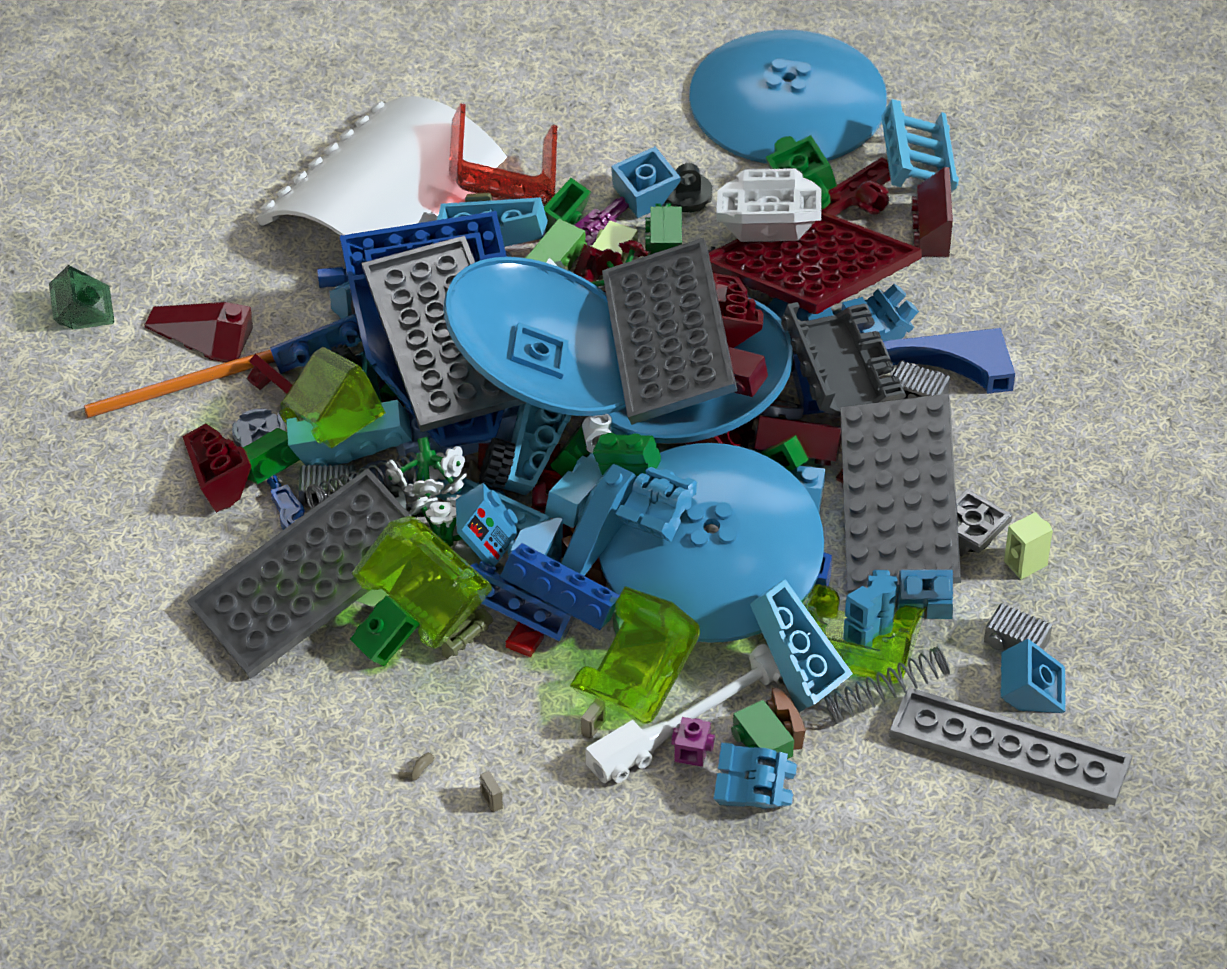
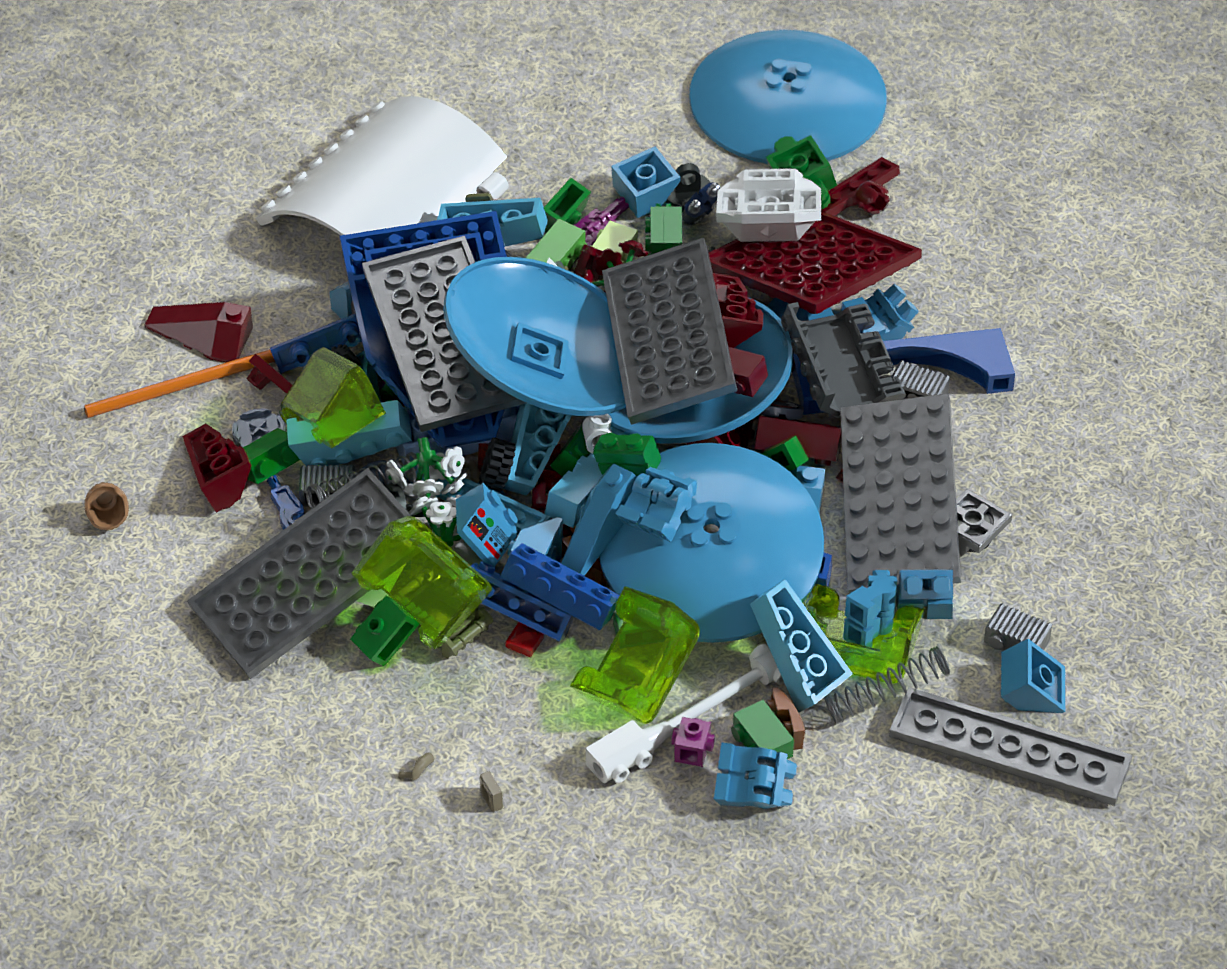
(80, 300): clear green slope -> none
(106, 506): none -> medium nougat hair
(332, 277): blue bar -> none
(500, 182): clear red windscreen -> none
(593, 718): dark tan tile -> none
(701, 204): none -> dark blue piece
(899, 153): medium azure fence -> none
(933, 215): dark red slope -> none
(1028, 545): yellowish green brick -> none

